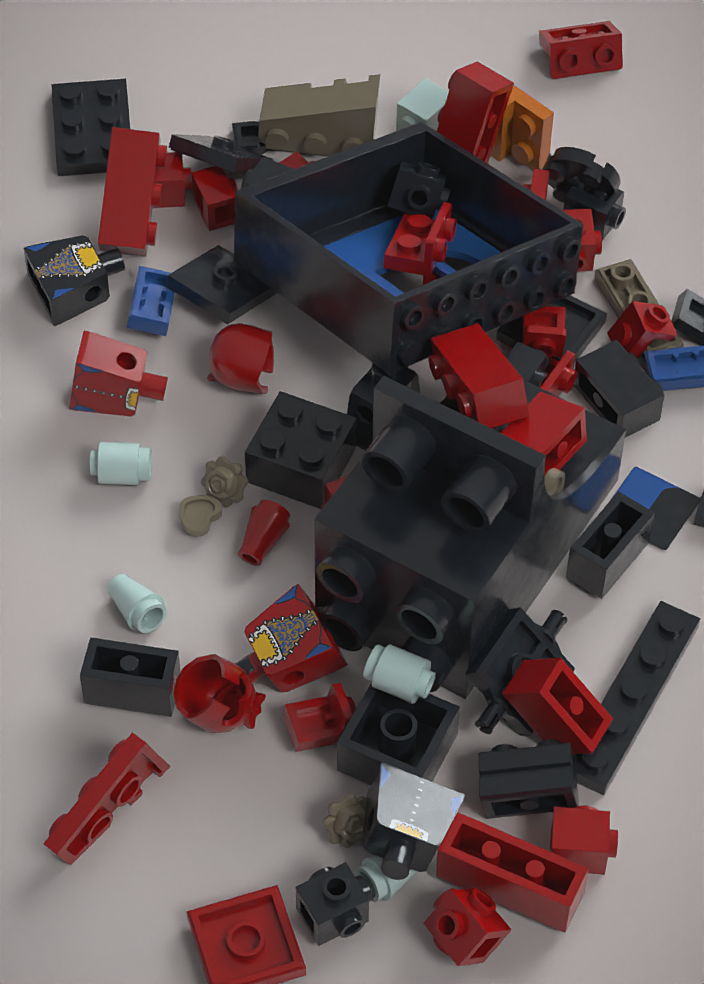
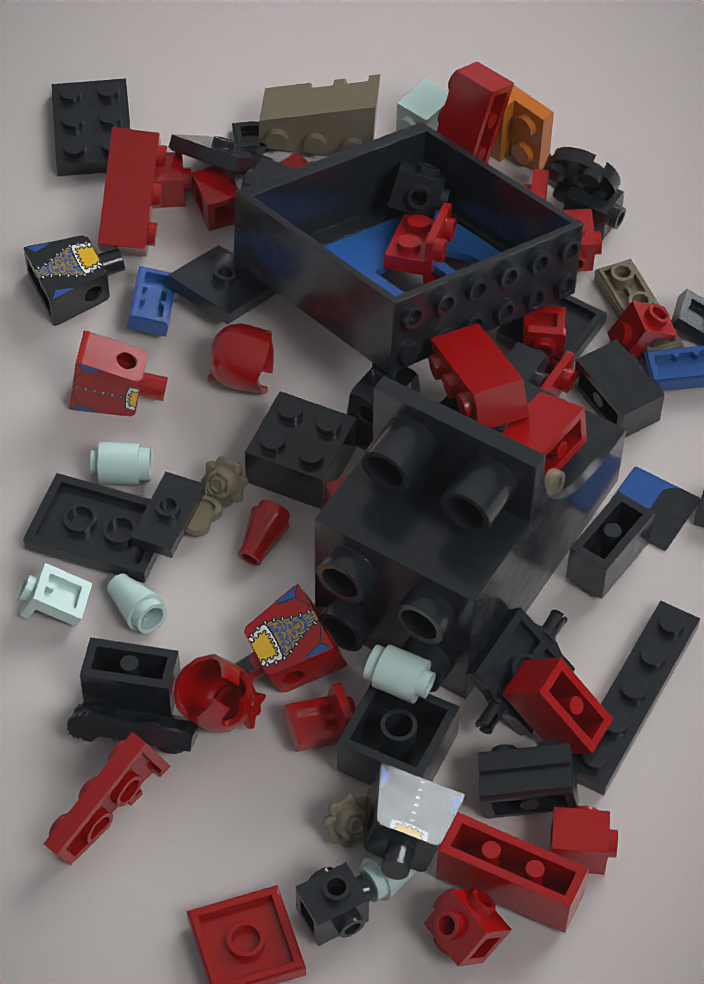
(54, 594): none -> light aqua bracket
(91, 527): none -> black plate
(166, 731): none -> black hinge
(168, 514): none -> black plate
(582, 49): red bracket -> none

